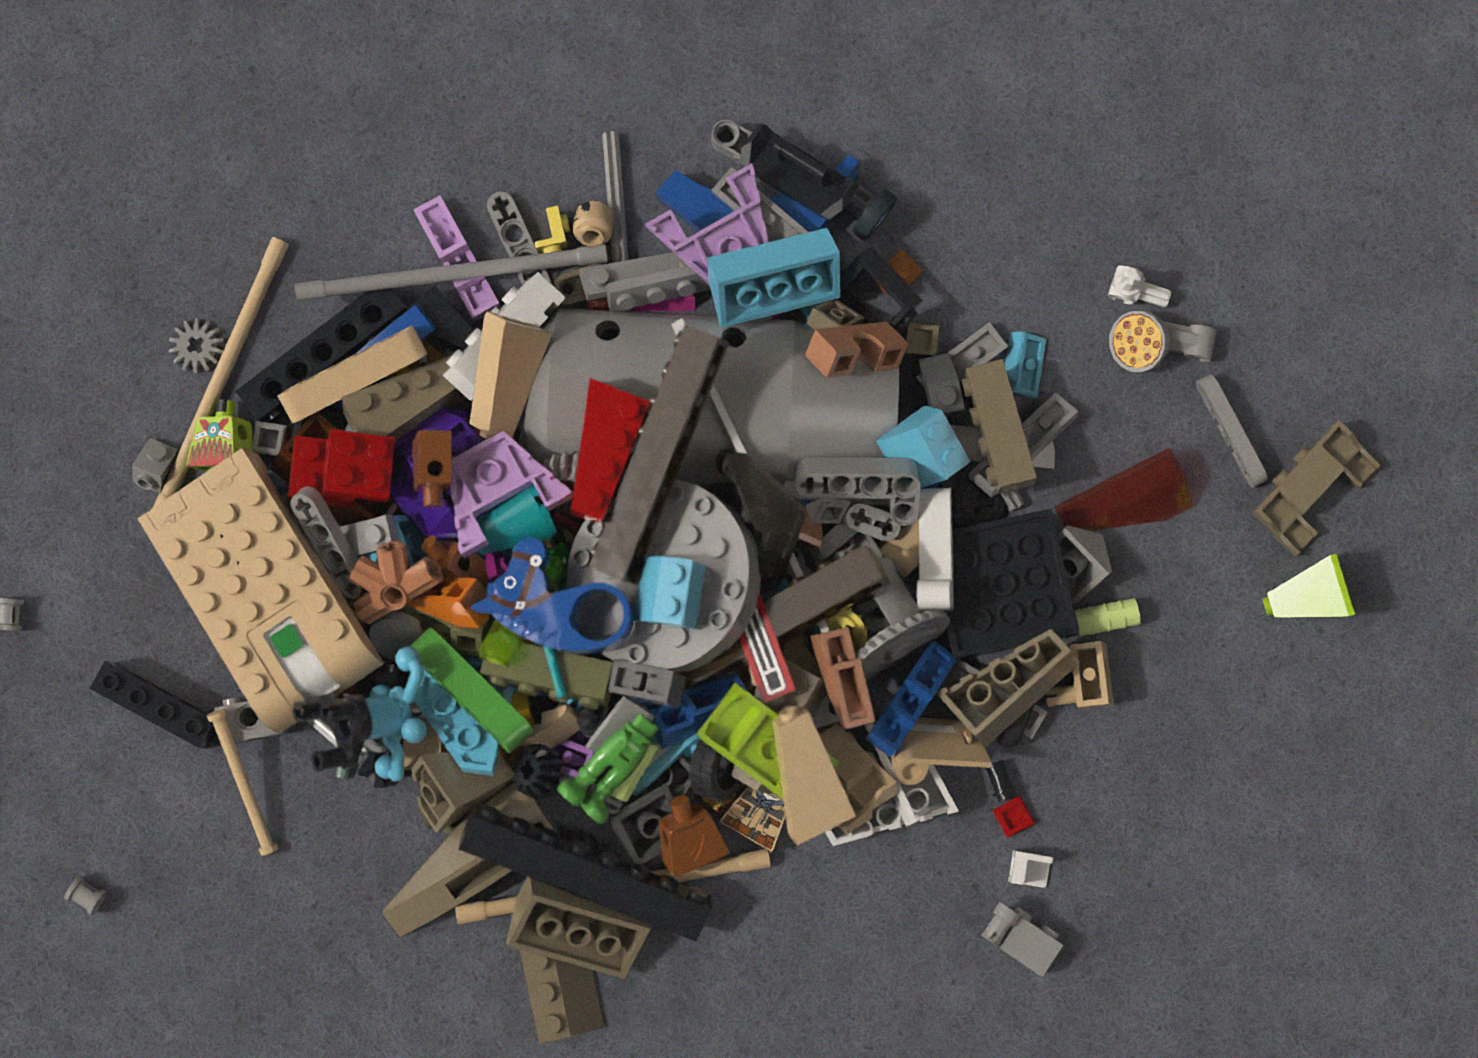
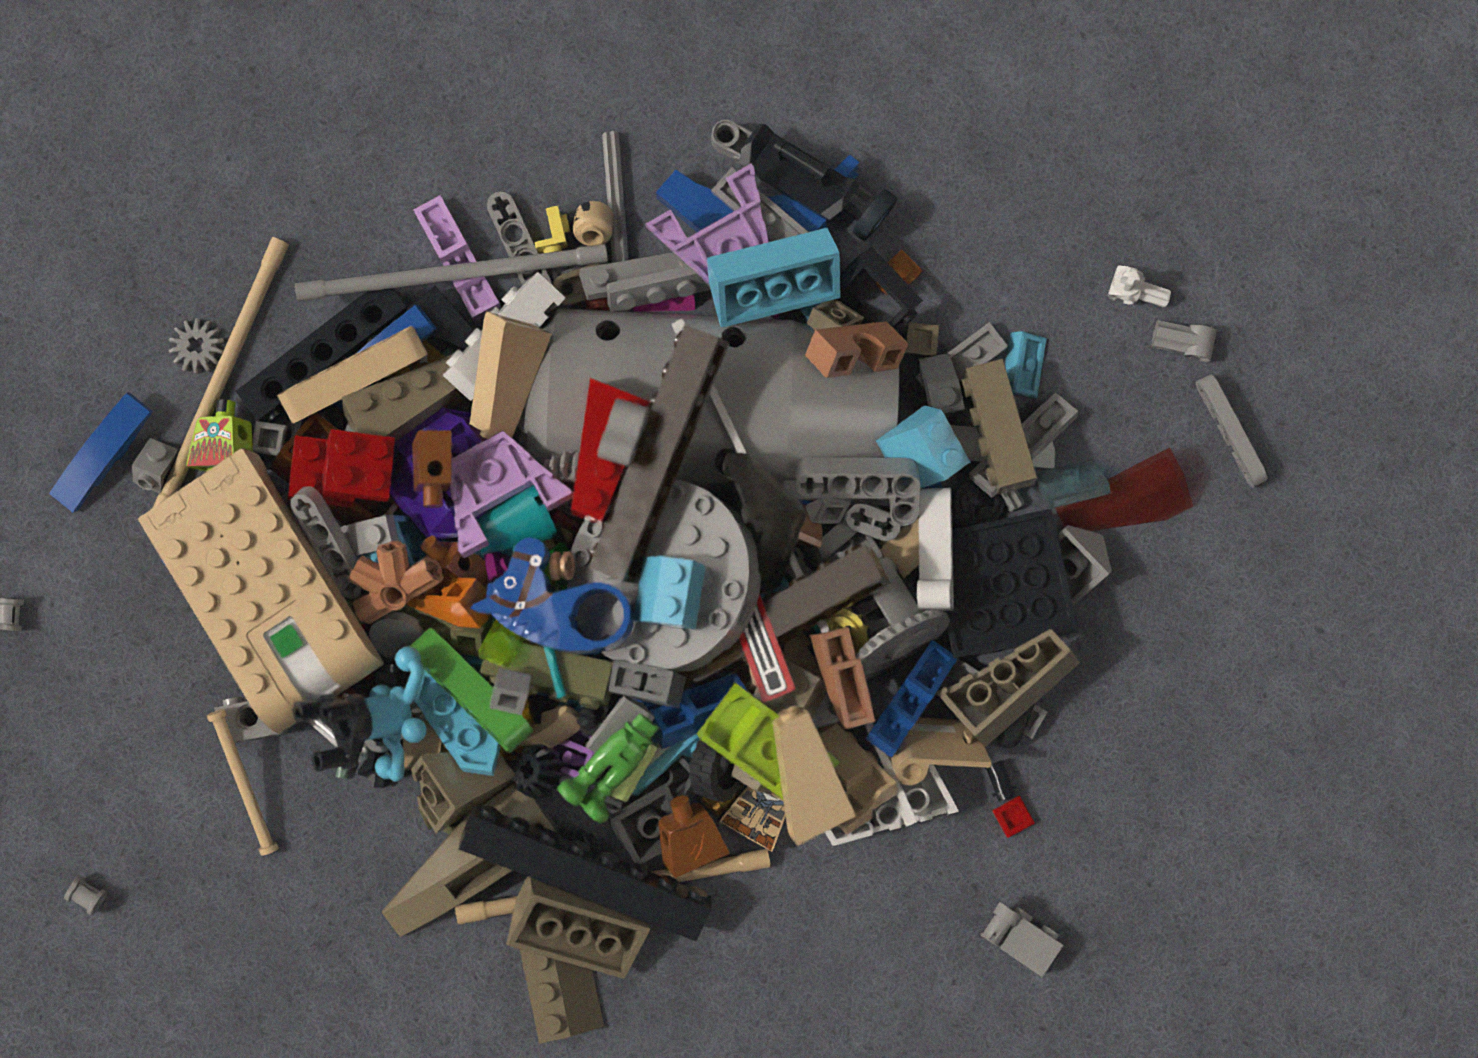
(100, 452): none -> blue slope
(154, 704): black brick -> none
(510, 691): none -> light grey plate
(561, 566): none -> light nougat bush
(623, 432): none -> light grey axle
(1029, 869): white panel -> none
(1072, 483): none -> clear light blue plate
(1091, 679): tan brick -> none
(1107, 617): yellowish green axle -> none
(1139, 341): tile -> none
(1307, 480): dark tan bracket -> none
(1313, 593): slope -> none

